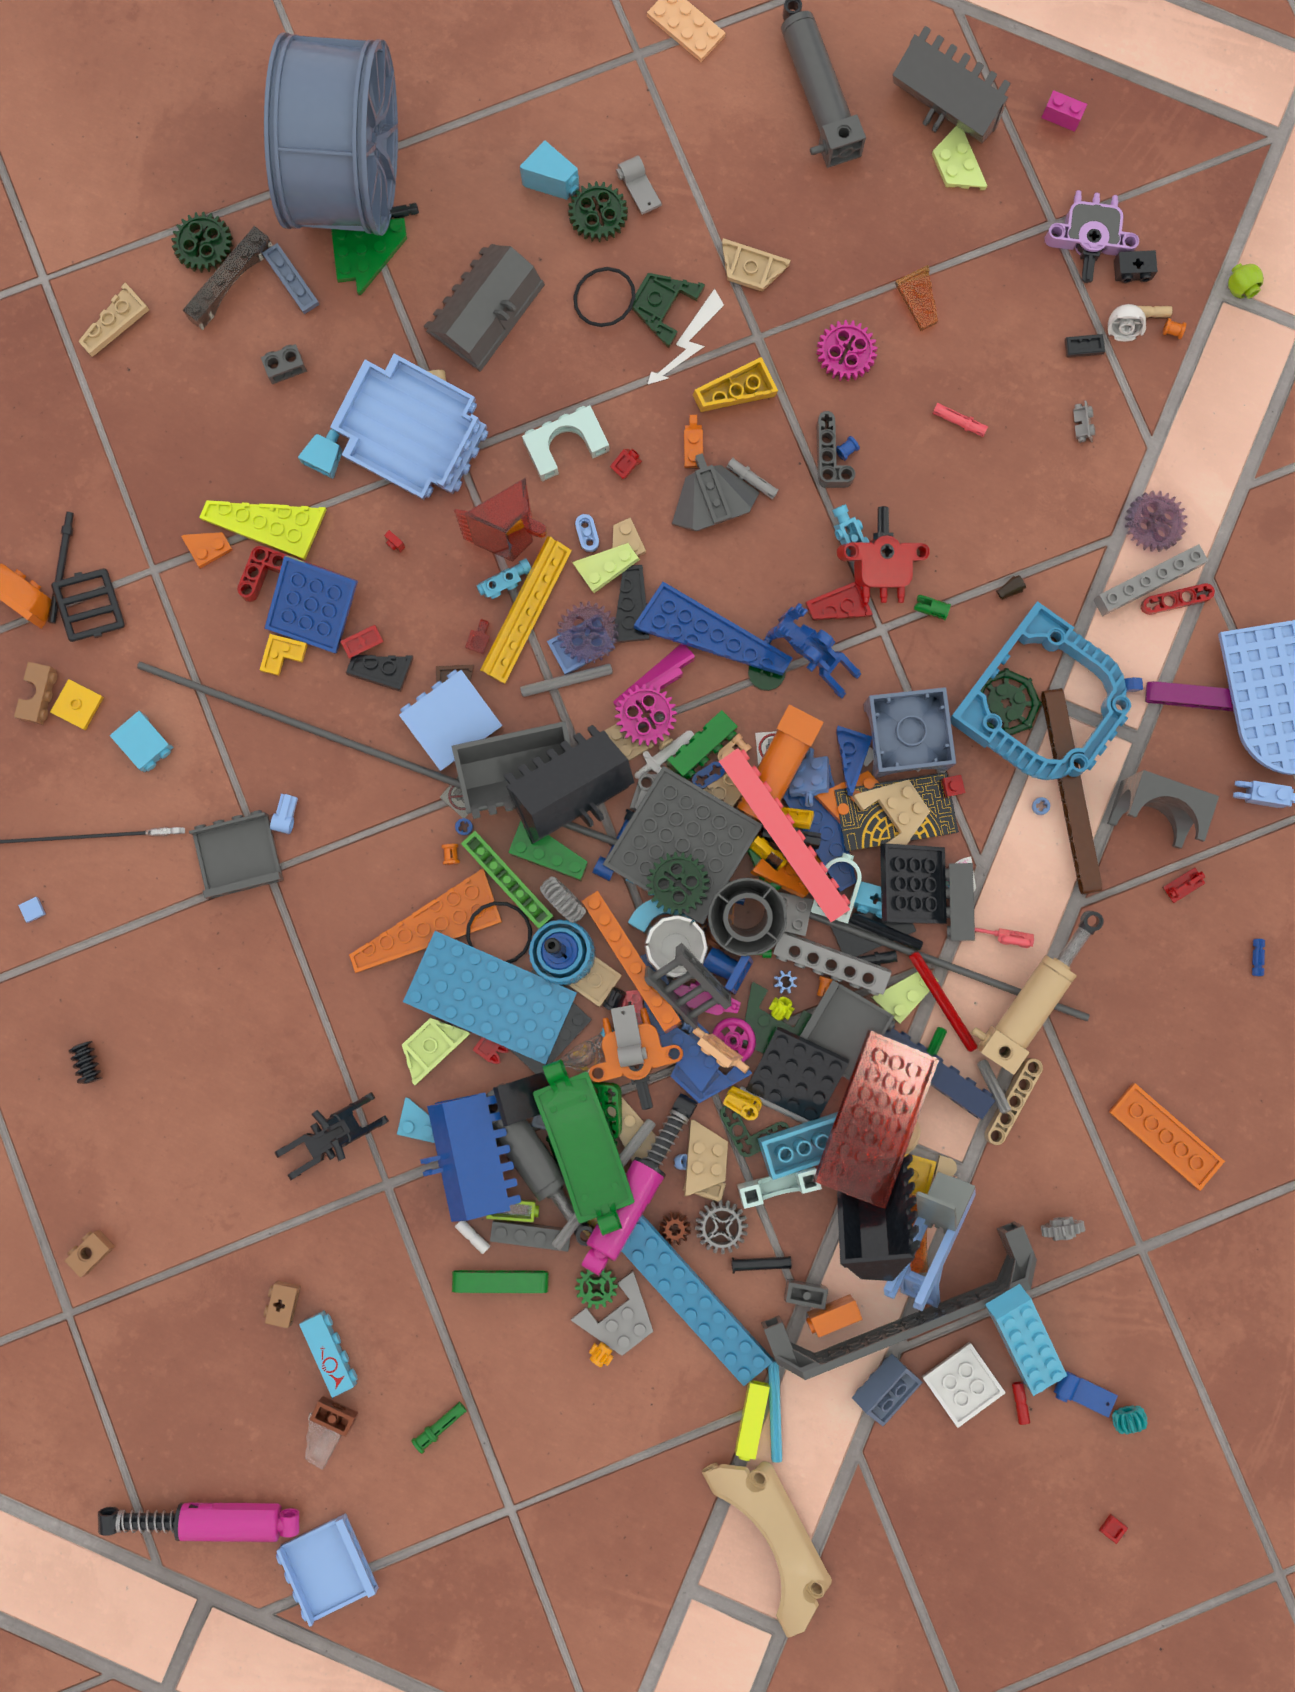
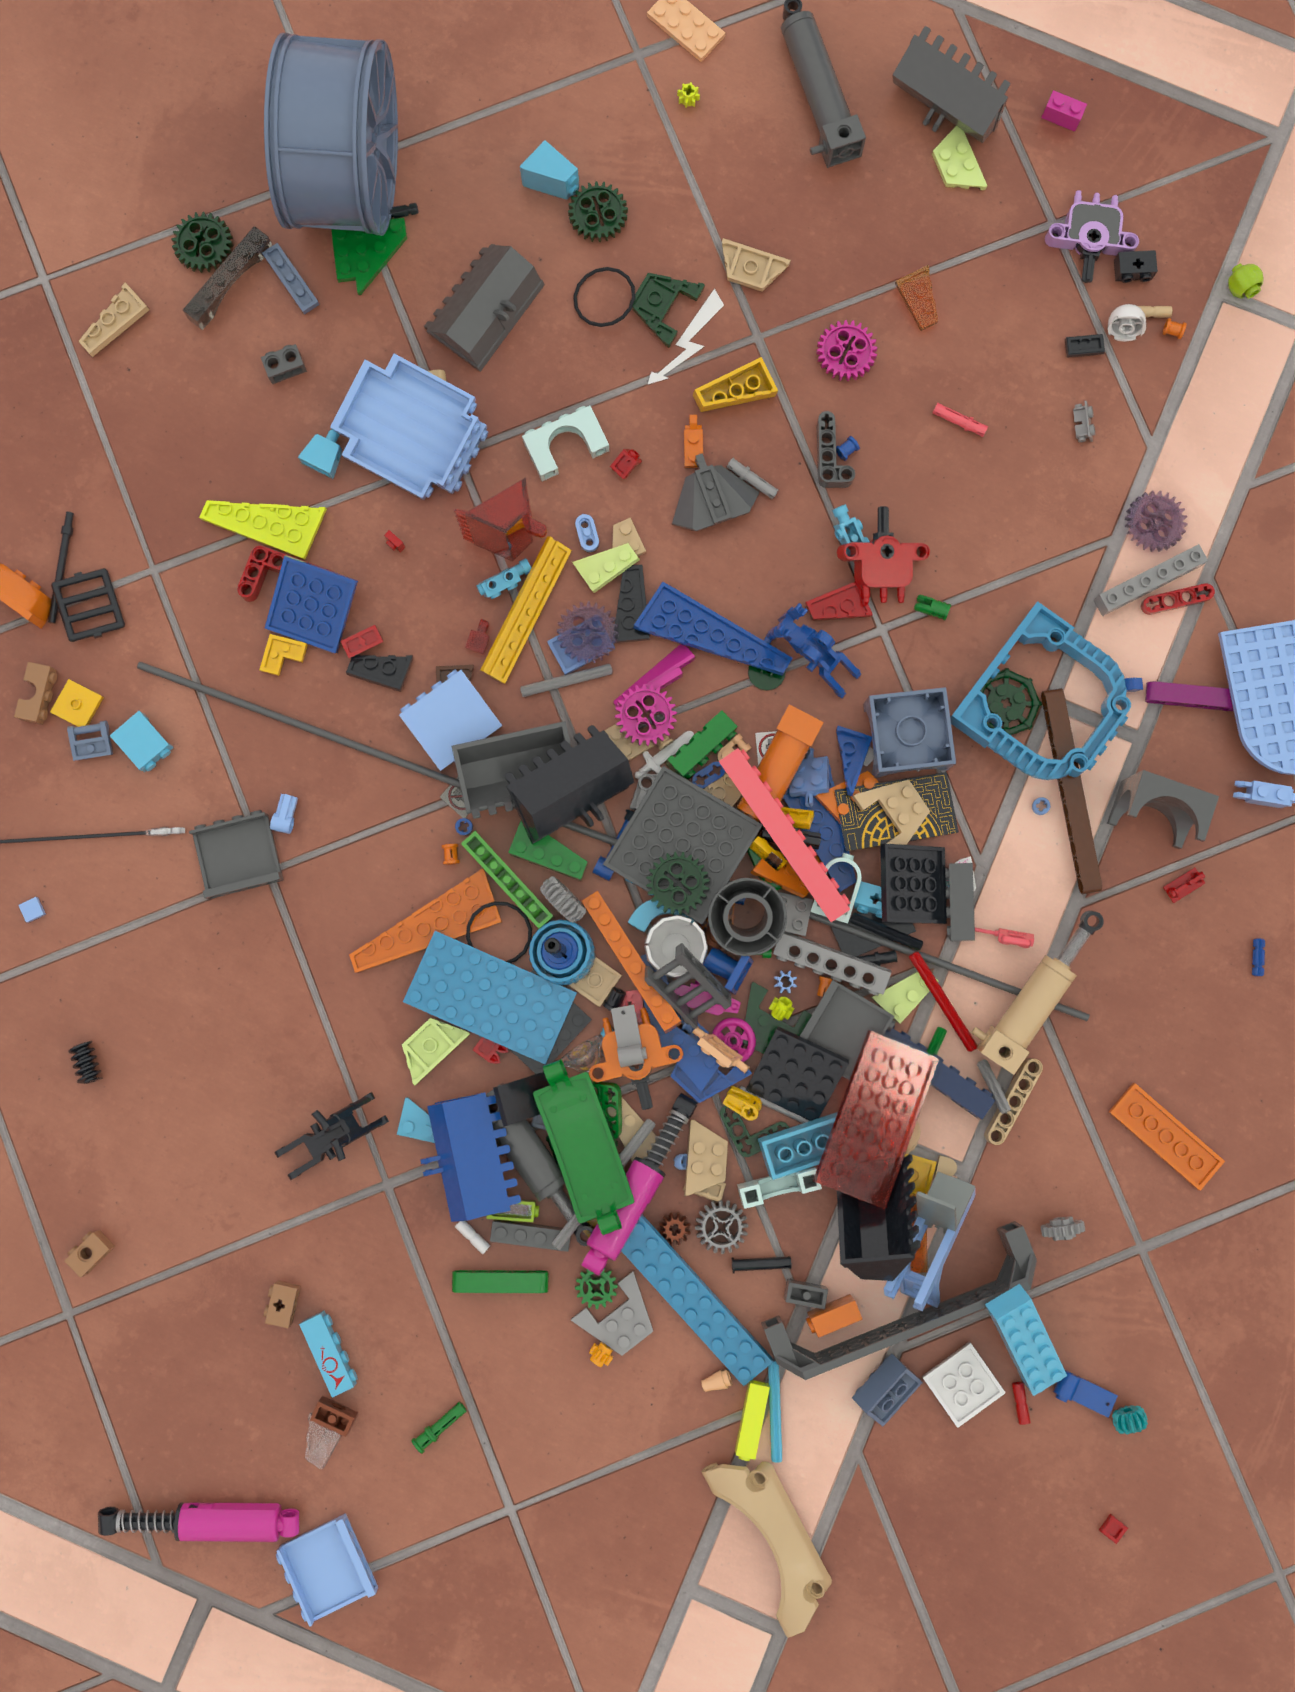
(90, 747): none -> sand blue plate
(207, 547): orange wing -> none
(636, 181): light grey door -> none
(688, 95): none -> neon yellow gear
(717, 1381): none -> light nougat cone
(953, 786): red plate -> none
(1011, 587): dark brown cone -> none

